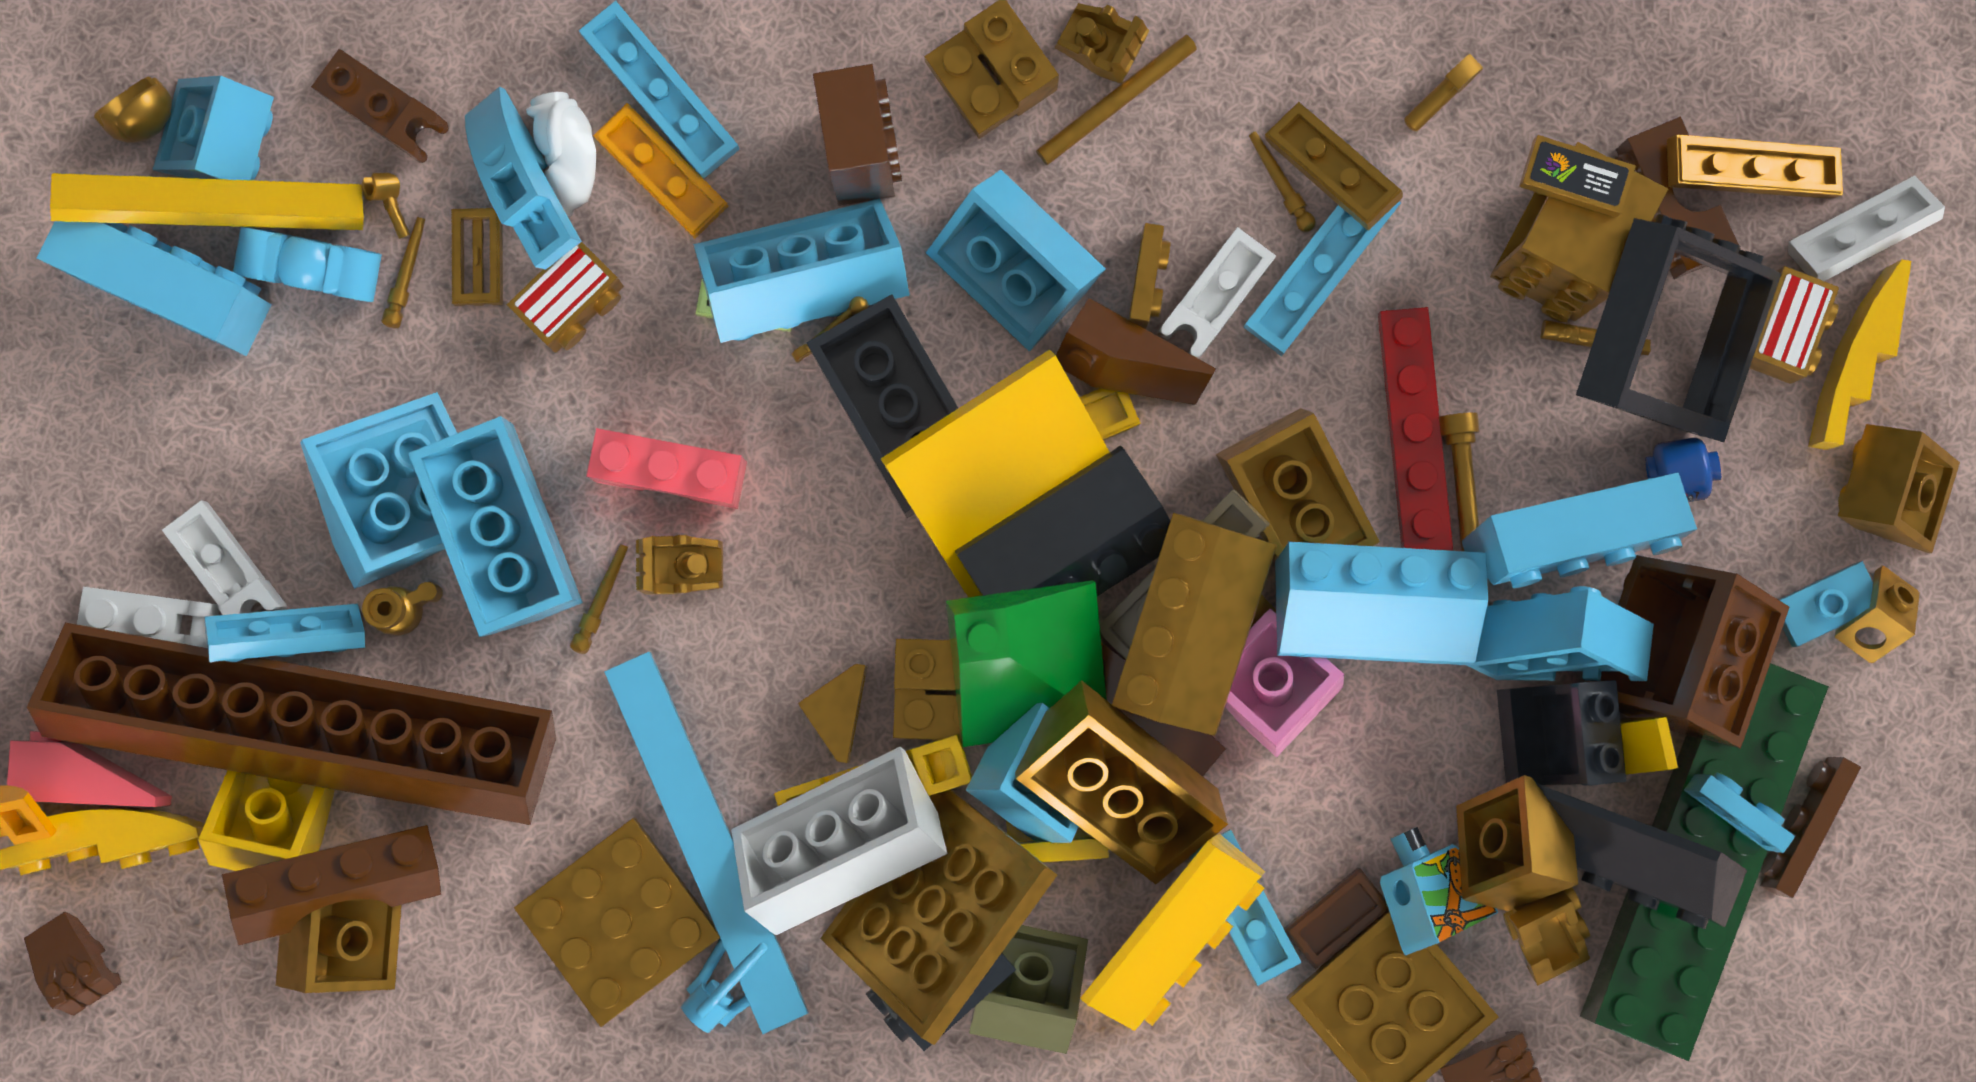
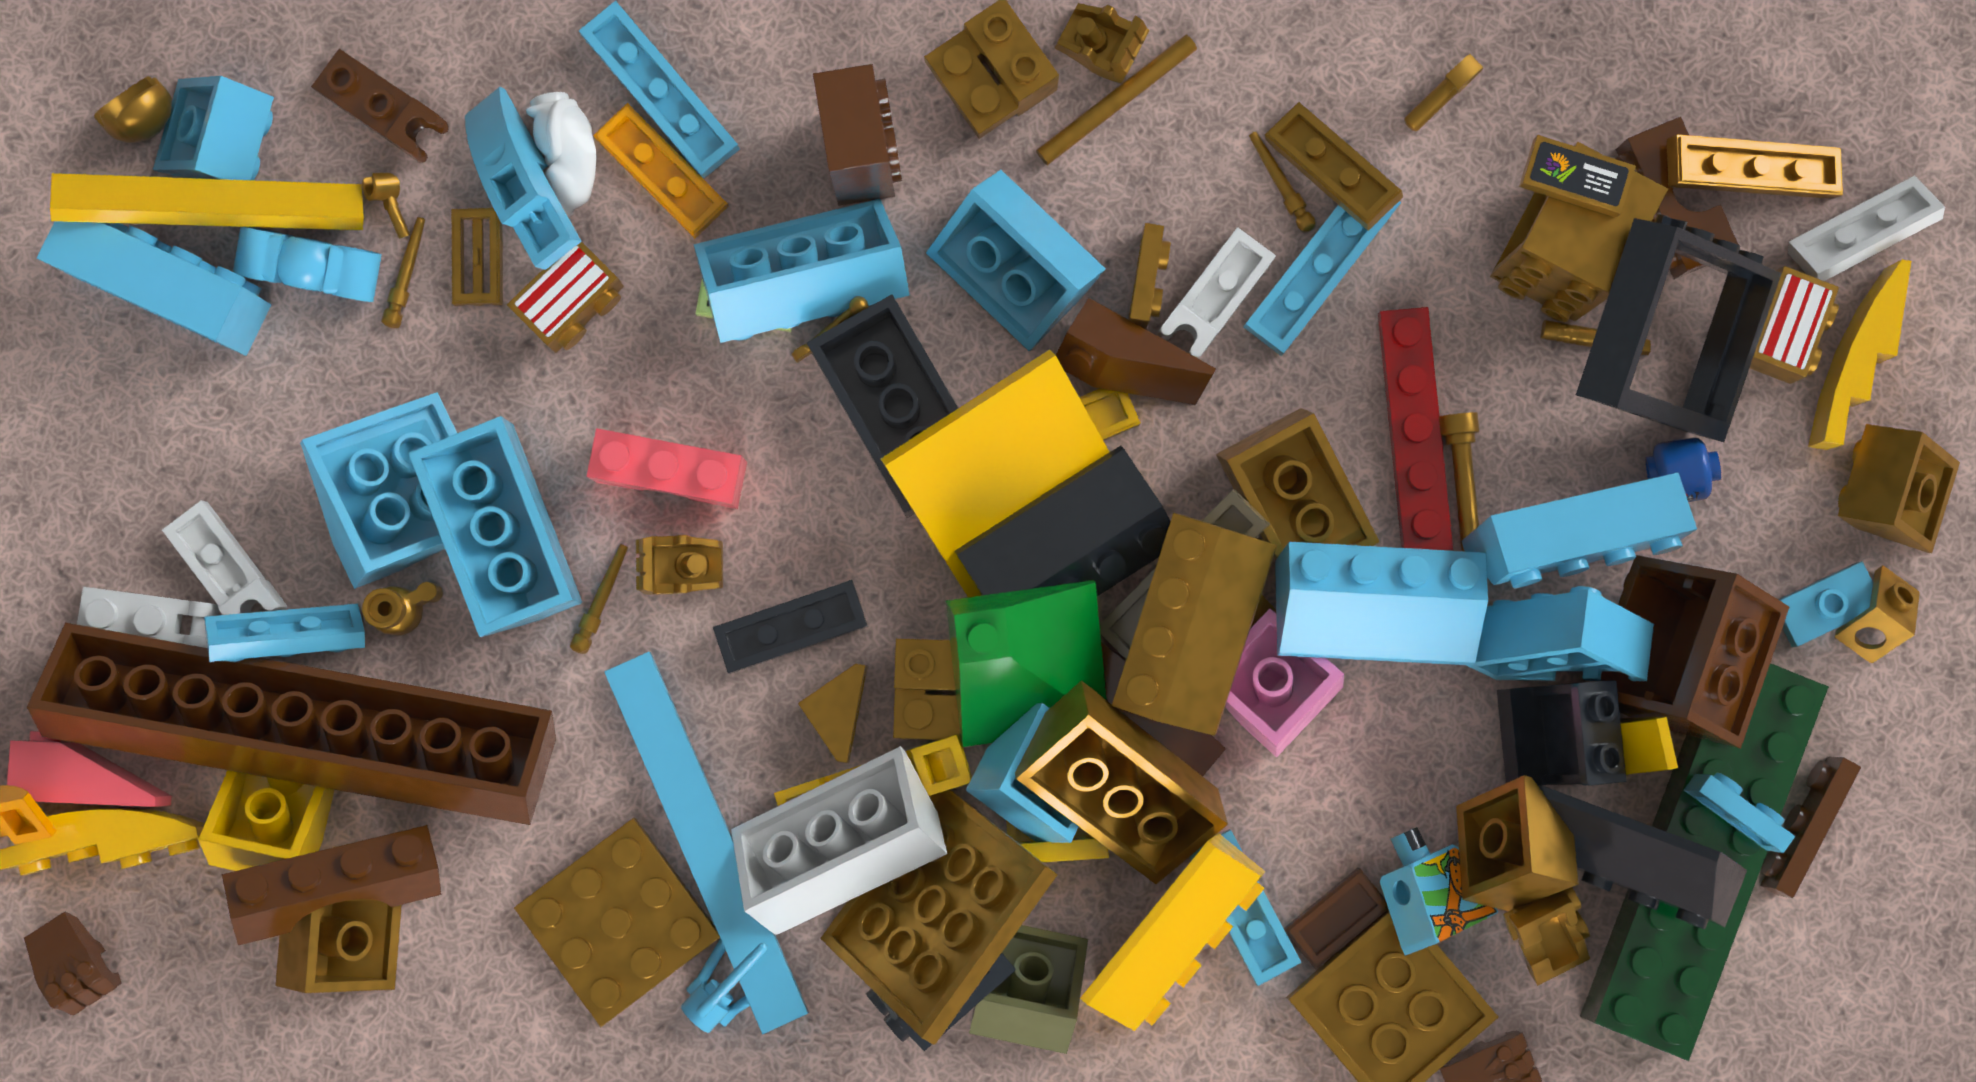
(790, 627): none -> black plate

